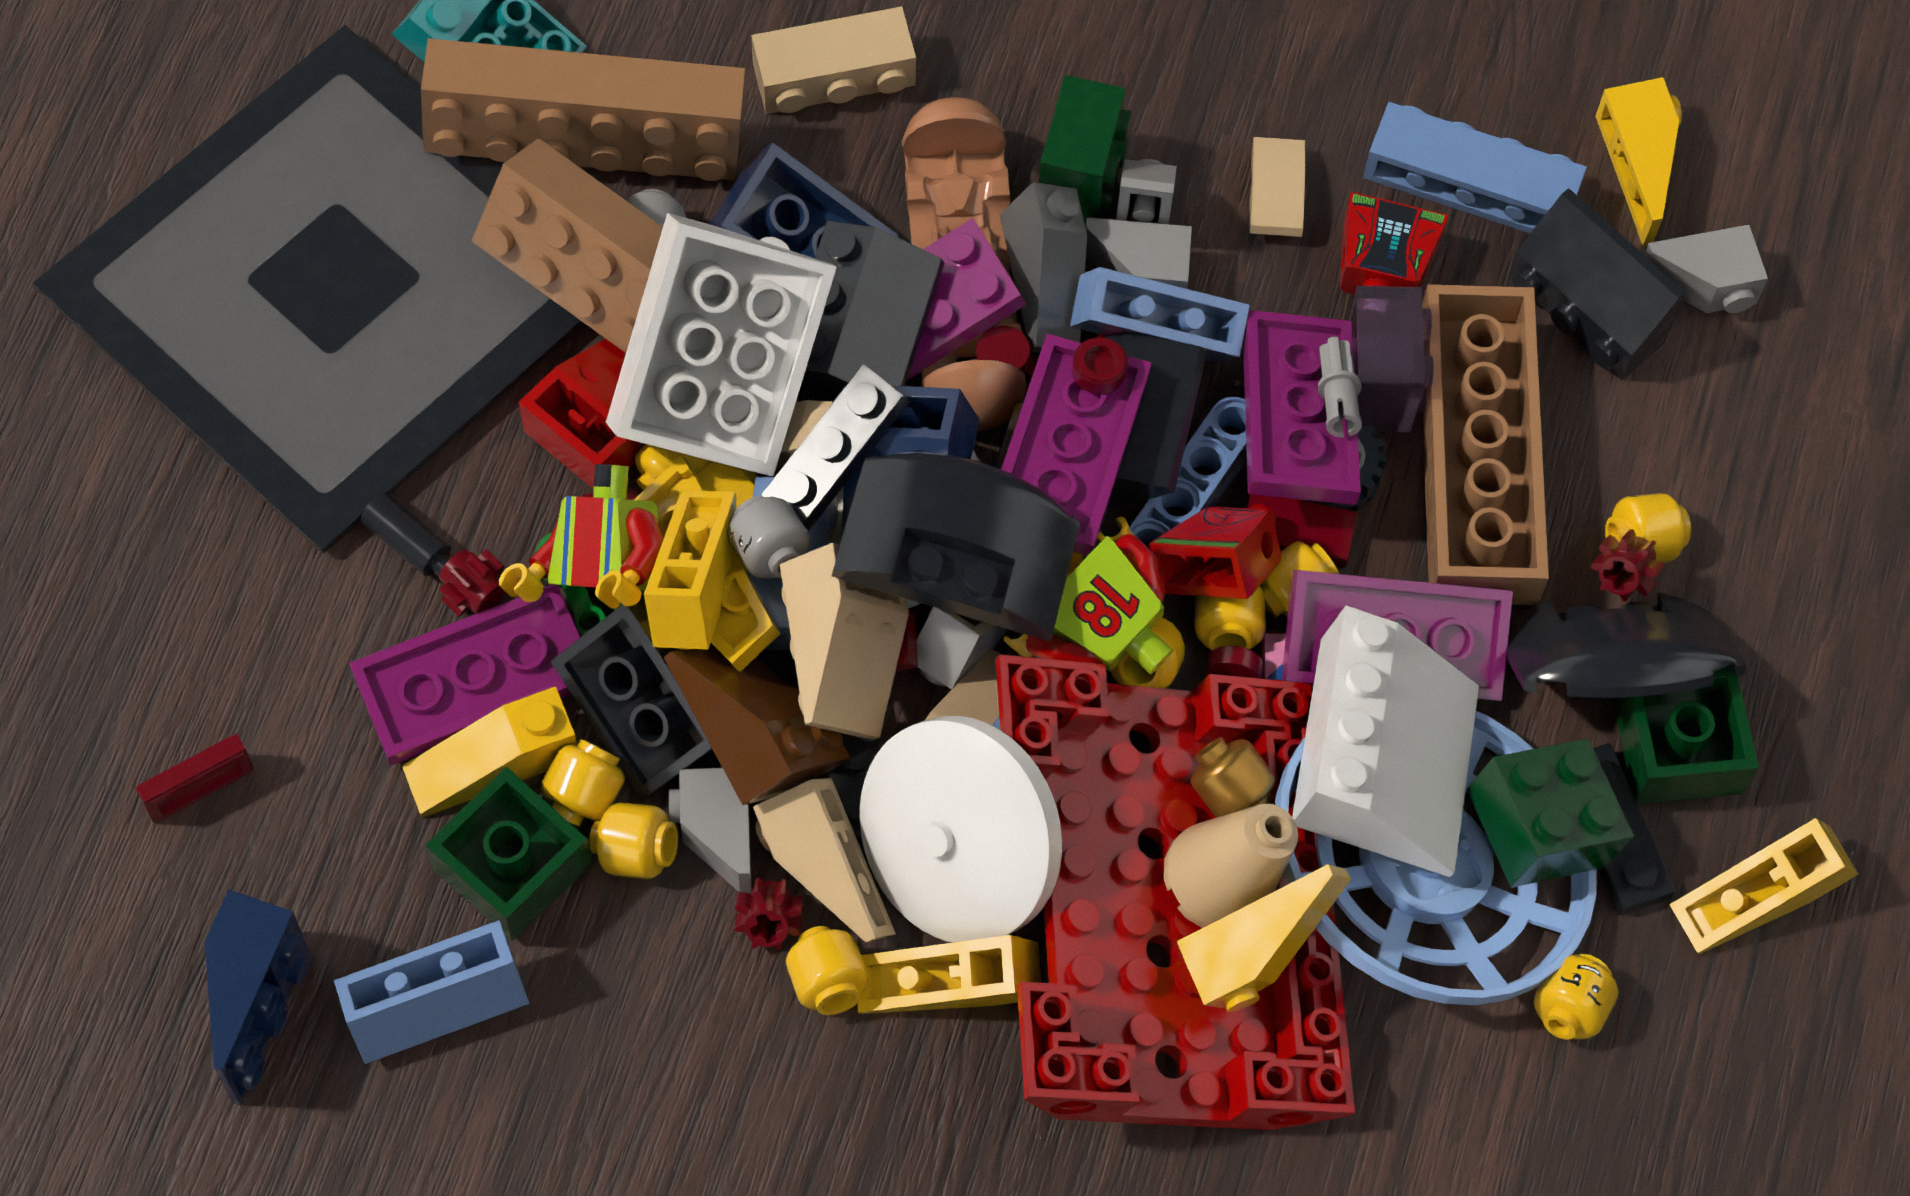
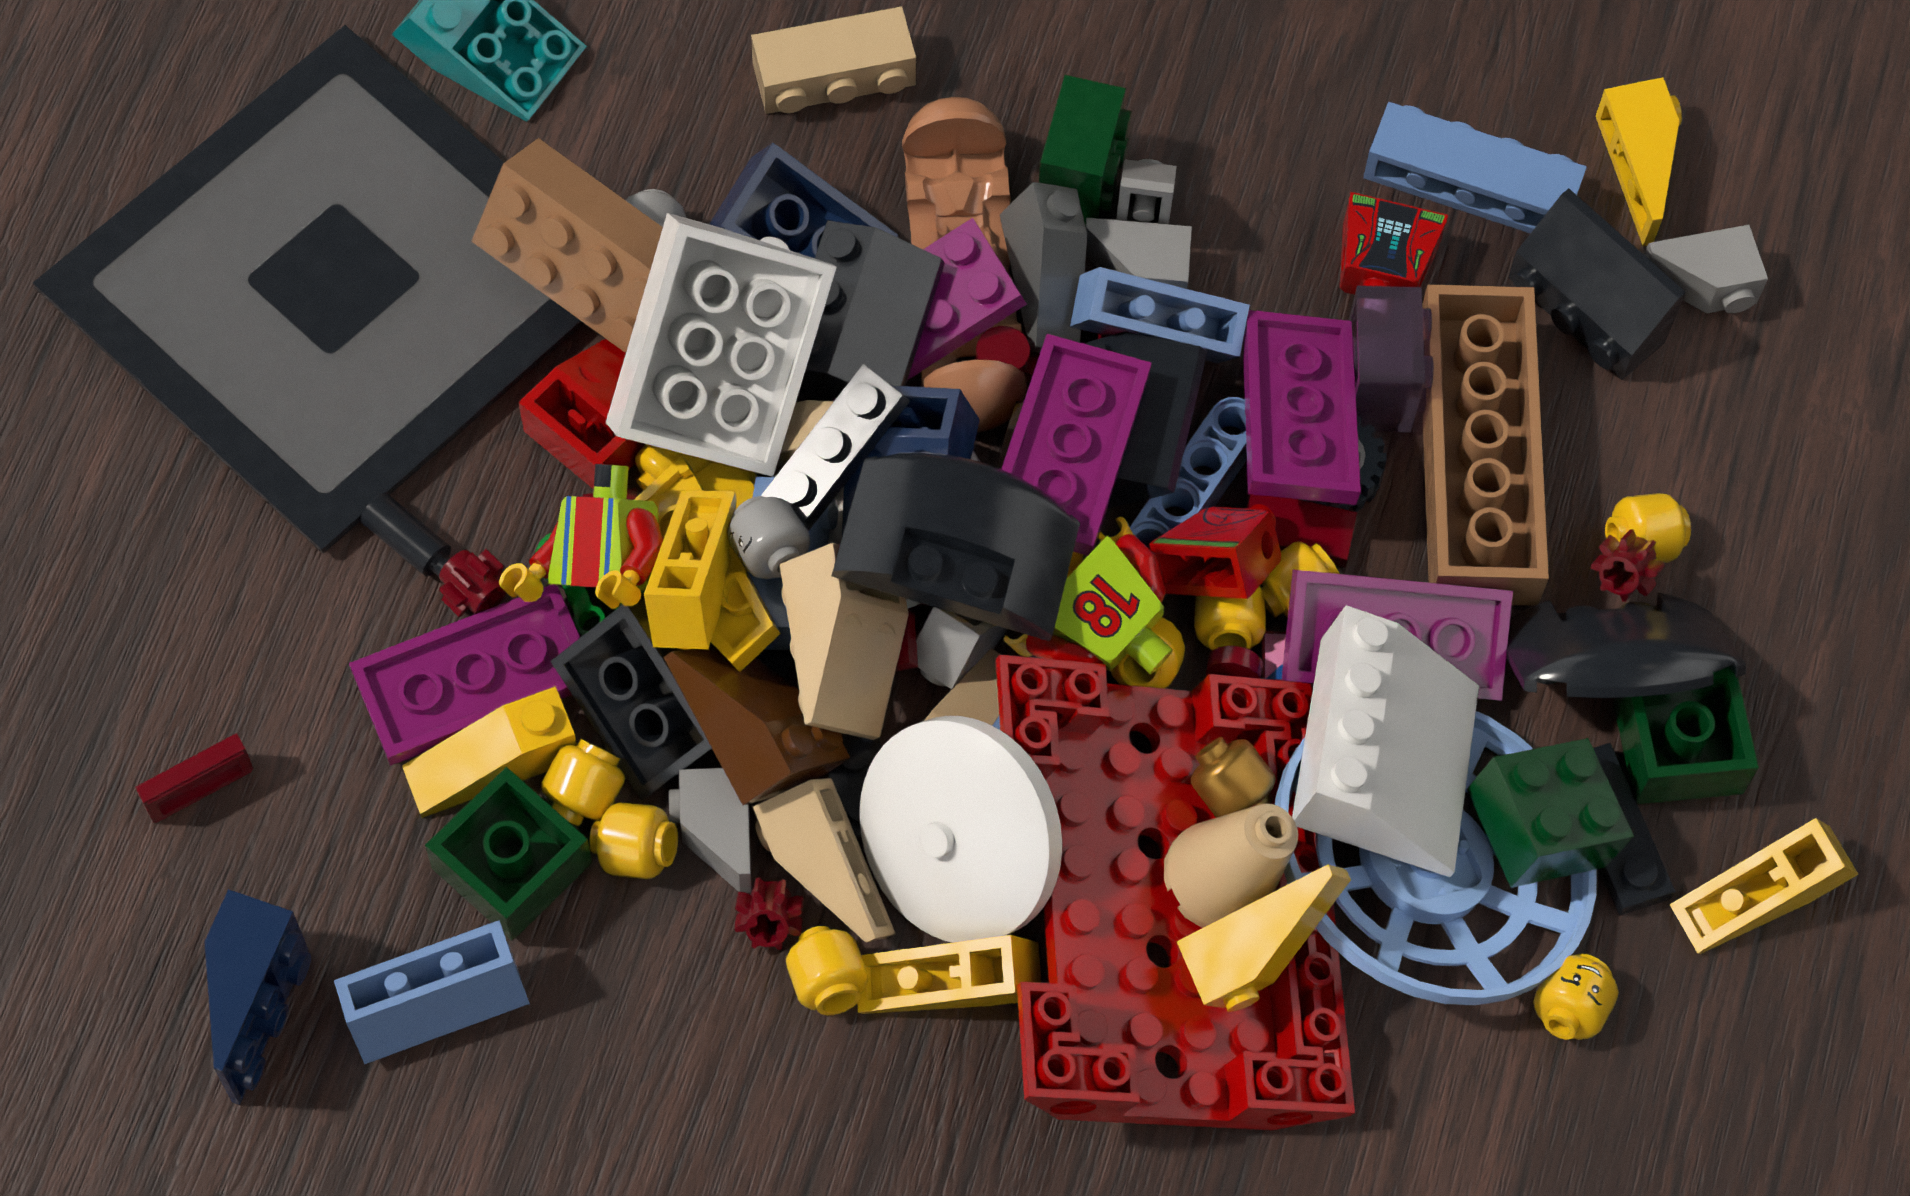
(584, 106): medium nougat brick -> none
(1099, 365): dark red tile -> none
(1277, 186): tan slope -> none
(1339, 387): light grey axle -> none

